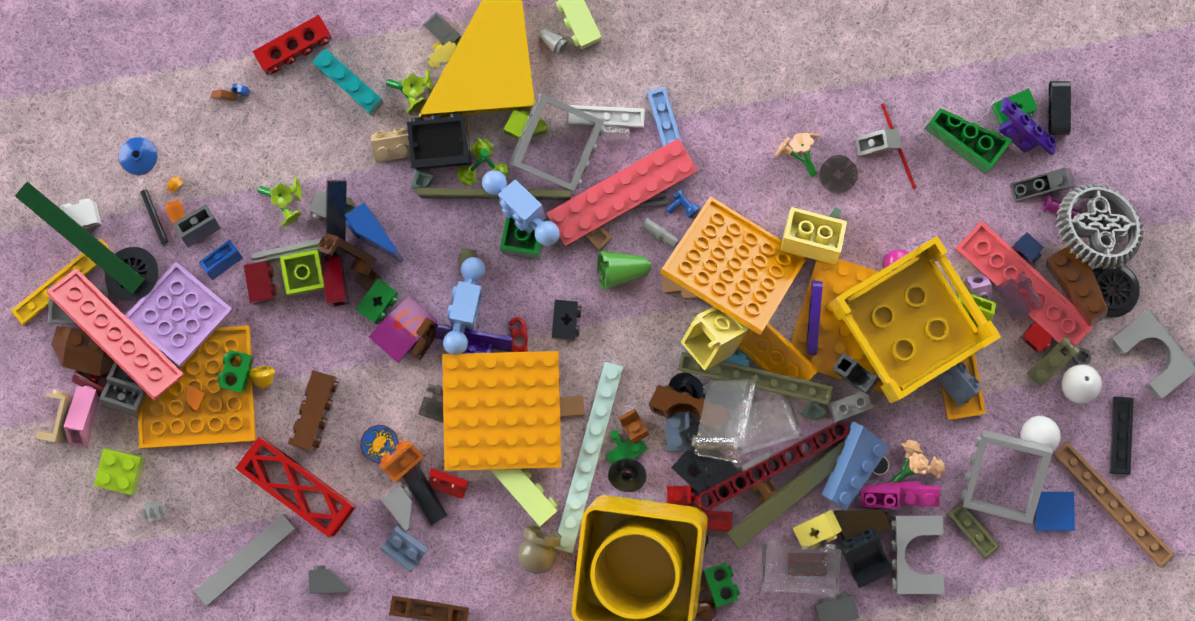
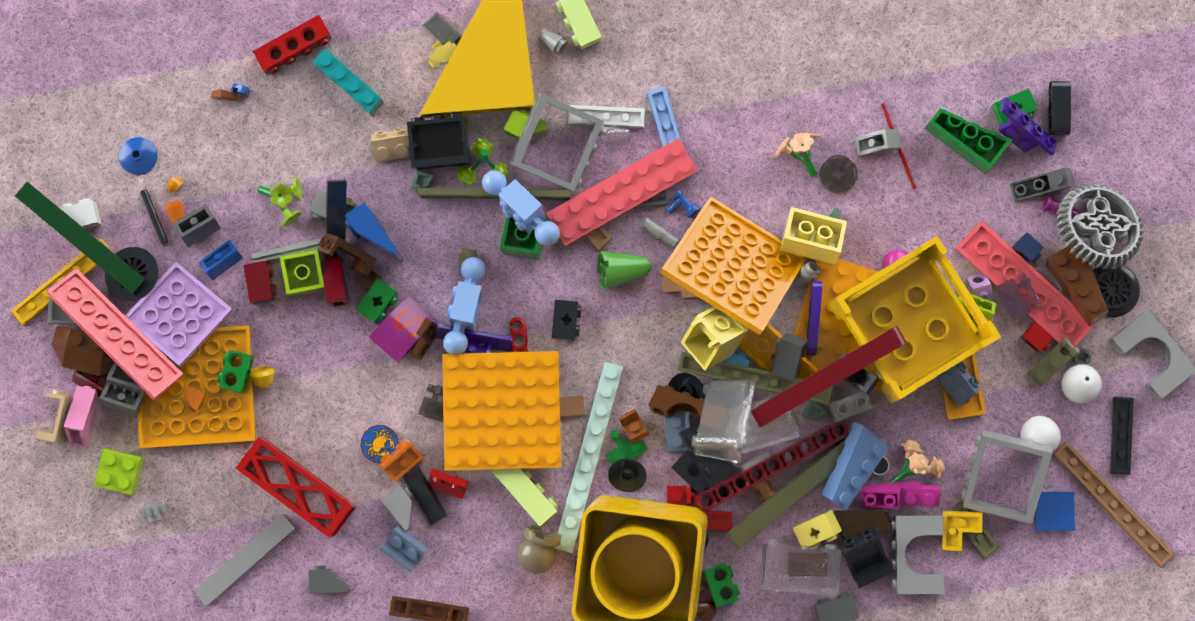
(314, 410): reddish brown wedge -> none
(411, 88): lime plant -> none
(789, 356): none -> dark grey brick
(806, 274): none -> light grey cone
(828, 376): none -> dark red beam
(955, 524): none -> yellow plate

